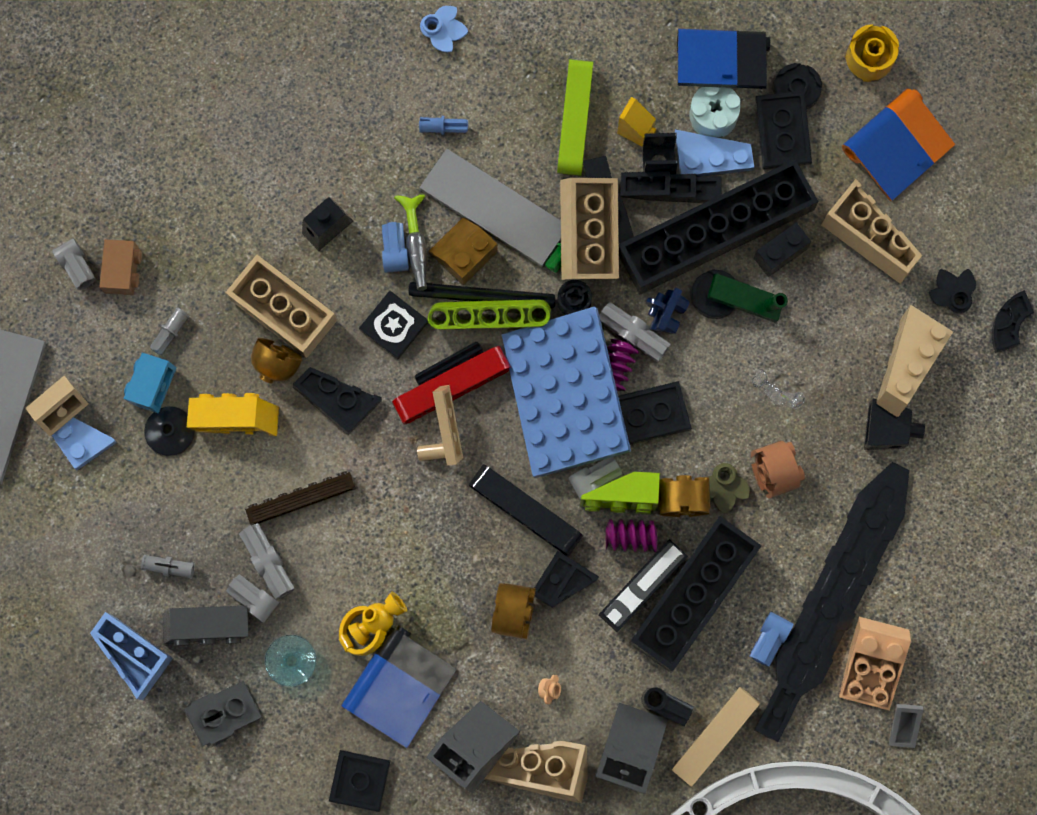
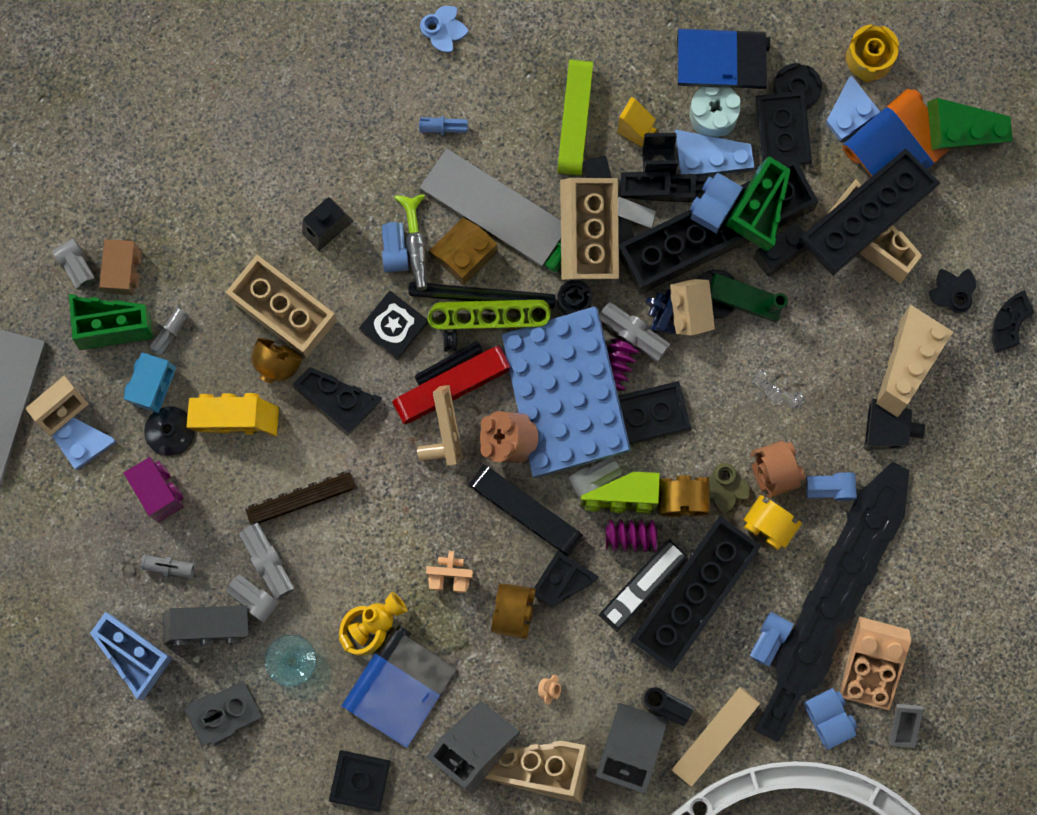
(108, 323): none -> green wedge
(154, 490): none -> magenta piece
(437, 574): none -> light nougat hips
(450, 340): none -> black bush
(508, 437): none -> nougat brick
(635, 212): none -> white sticker
(692, 307): none -> tan brick
(716, 202): none -> medium blue brick
(760, 205): none -> green wedge
(772, 523): none -> yellow brick
(830, 719): none -> medium blue brick
(839, 486): none -> medium blue piece
(851, 111): none -> light blue wing
(869, 212): none -> black tile
(965, 126): none -> green wedge

